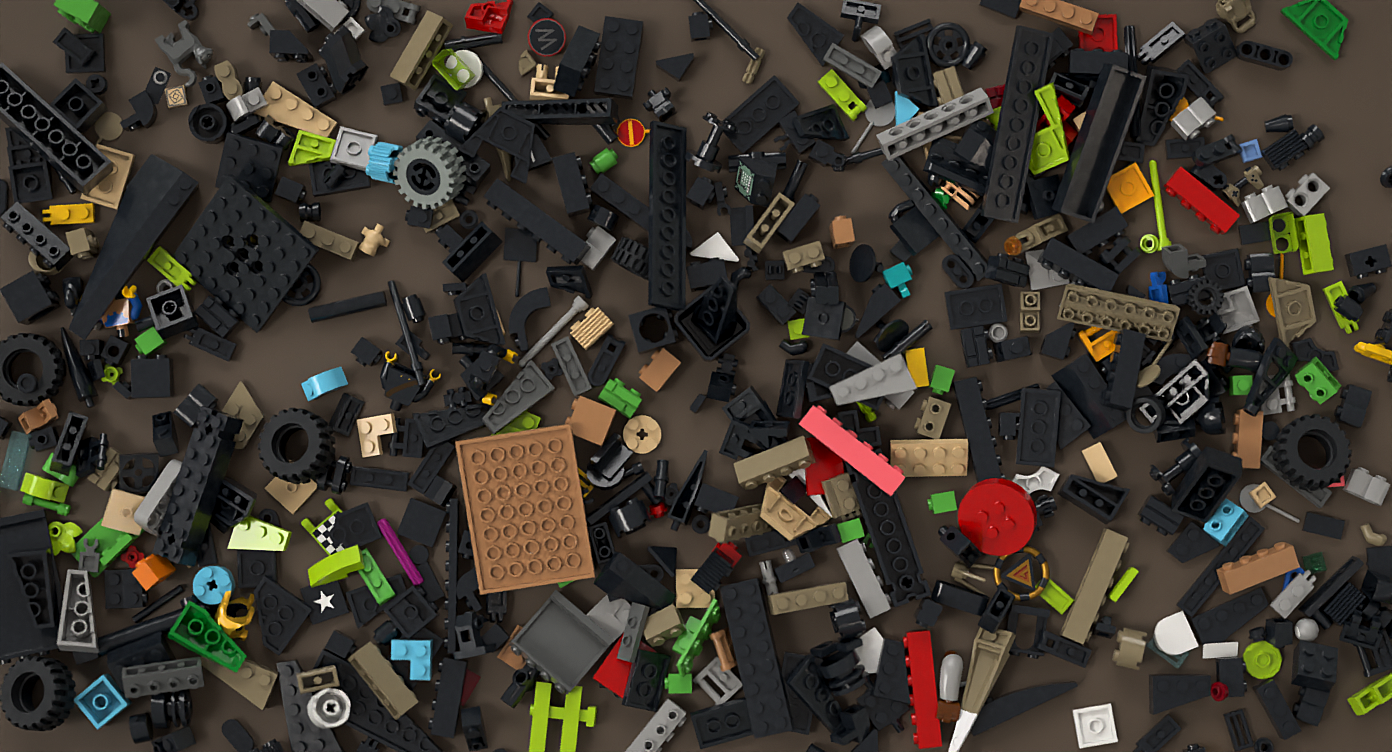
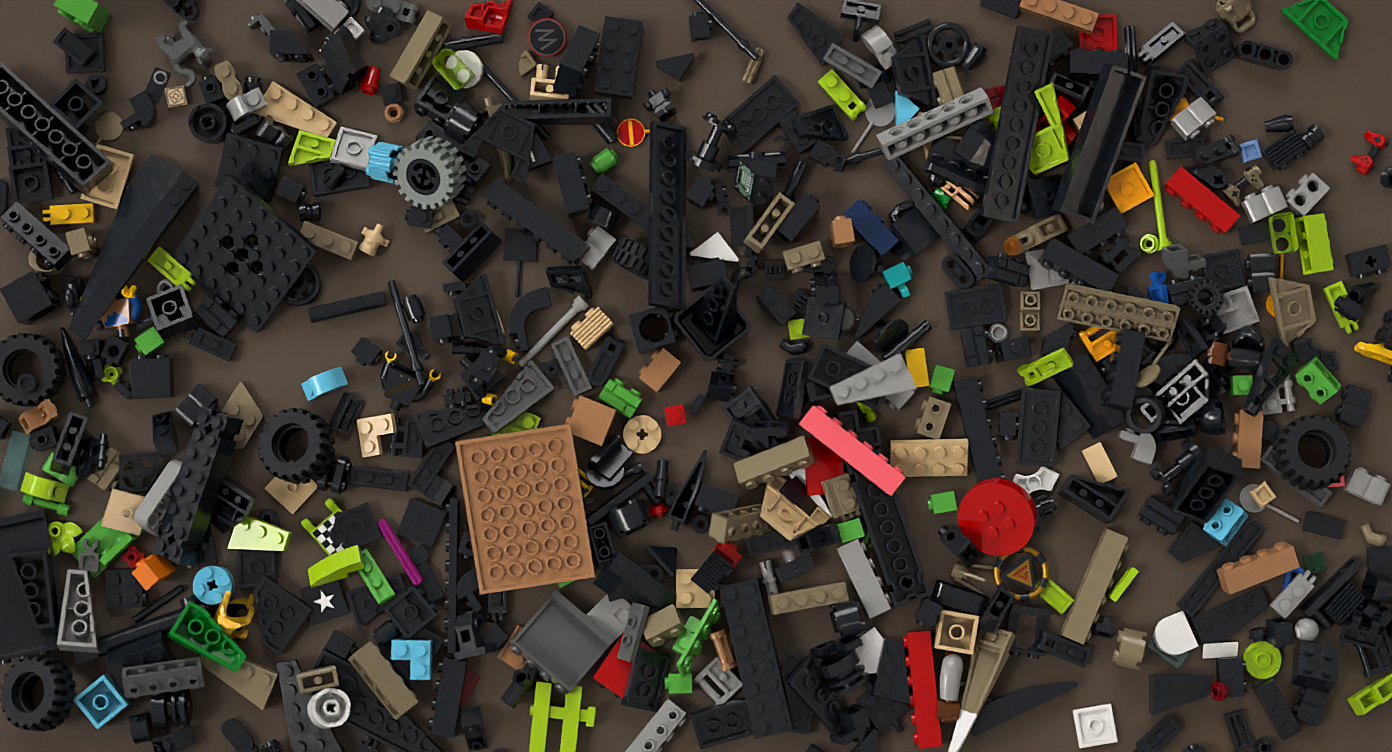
(371, 81): none -> red cone
(389, 109): none -> medium nougat plate
(675, 415): none -> red brick
(871, 227): none -> dark blue brick
(956, 631): none -> tan brick
(1045, 367): none -> lime plate
(1144, 445): none -> light grey brick
(1365, 163): none -> red piece

